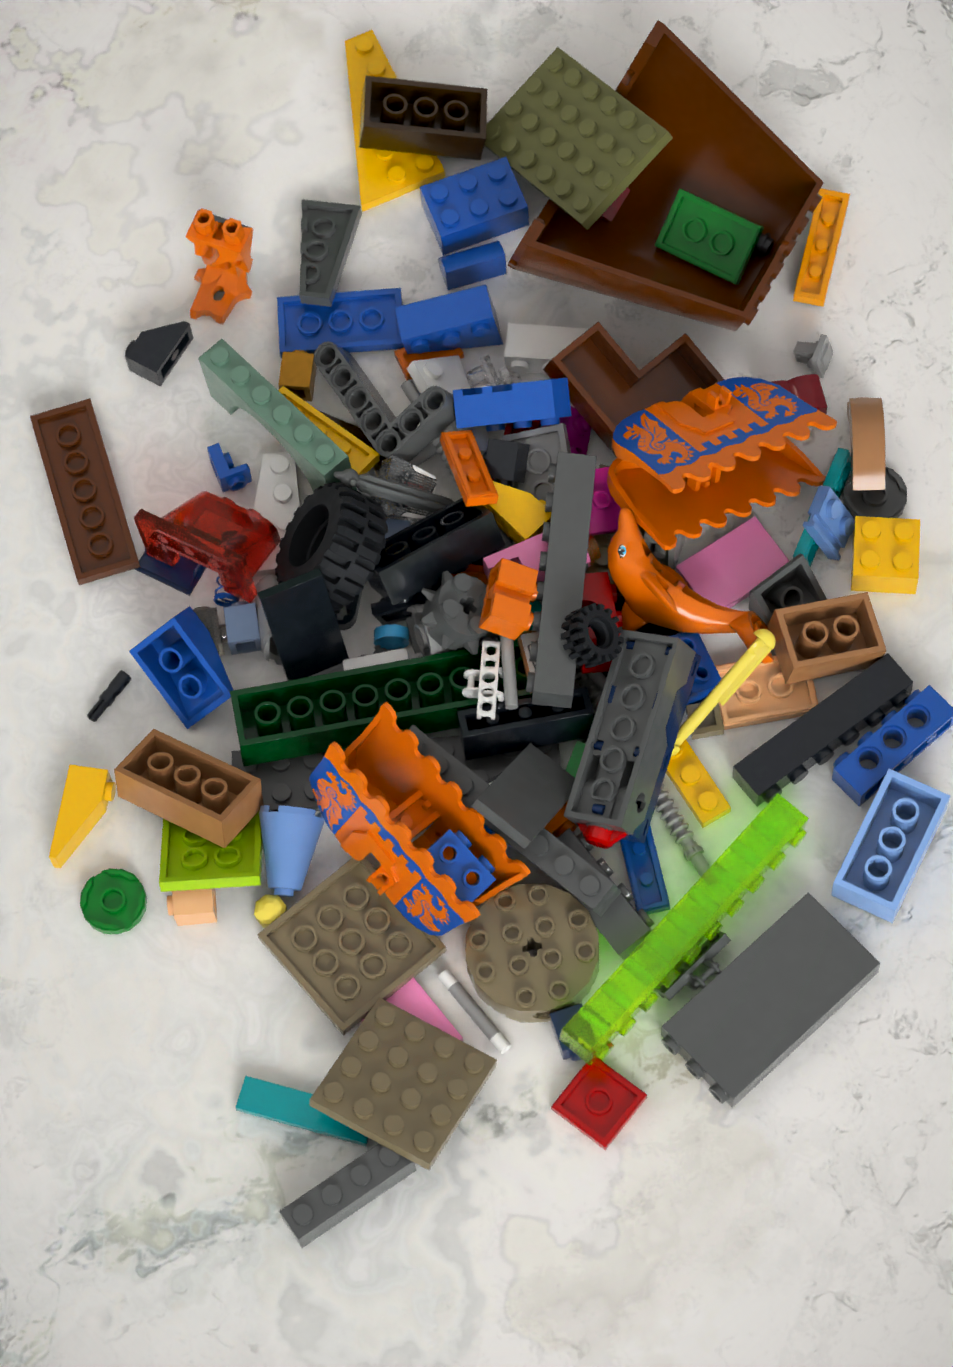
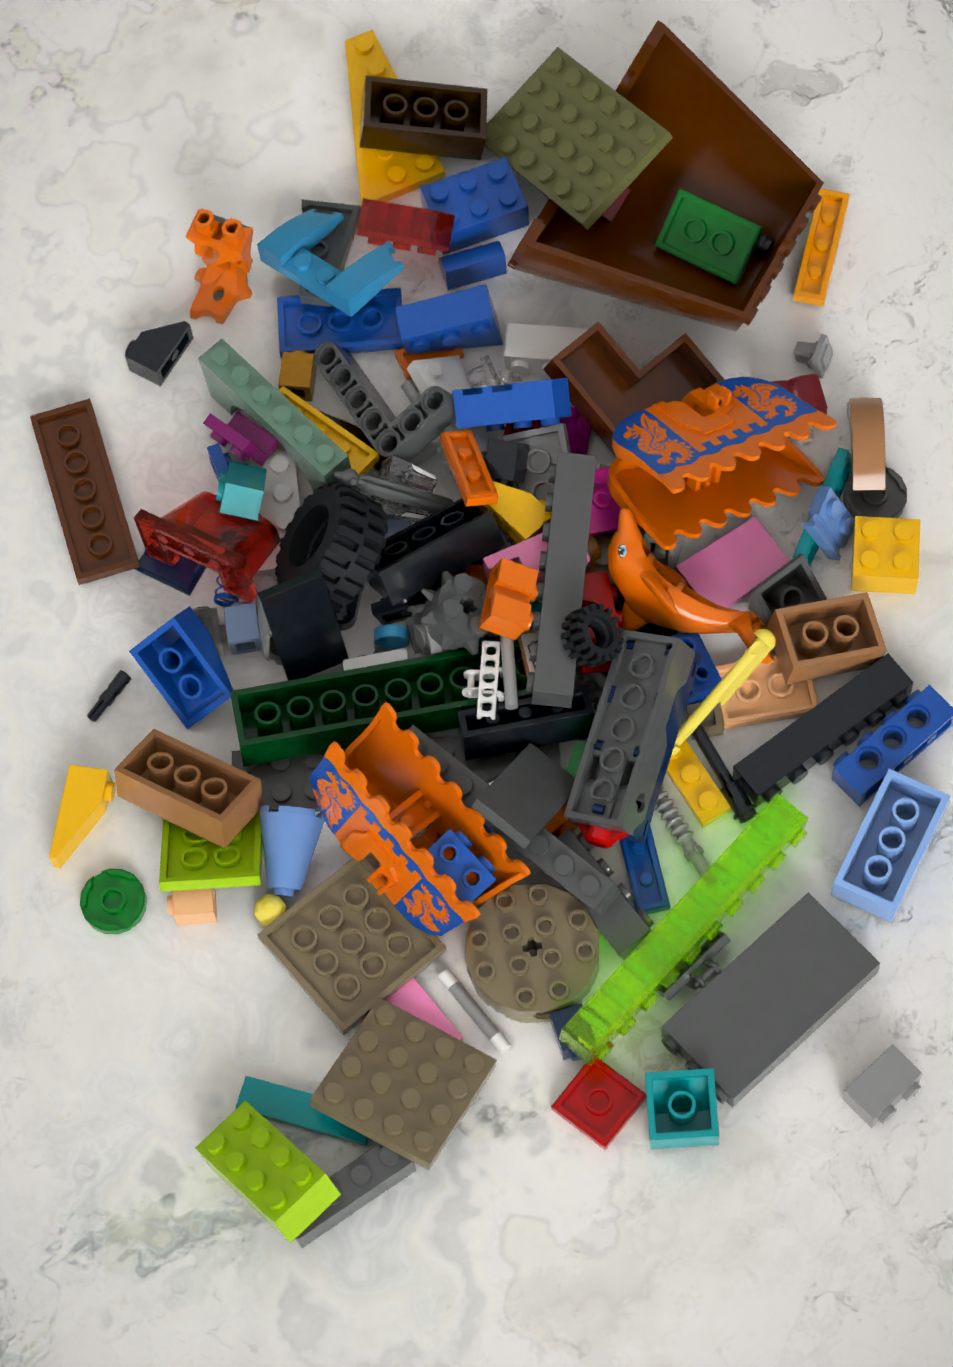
(241, 490): none -> teal brick
(244, 436): none -> magenta bracket
(268, 1171): none -> lime brick
(289, 254): none -> dark azure wedge
(405, 226): none -> clear red brick
(682, 1108): none -> teal slope
(731, 789): none -> black pin
(883, 1086): none -> light grey brick

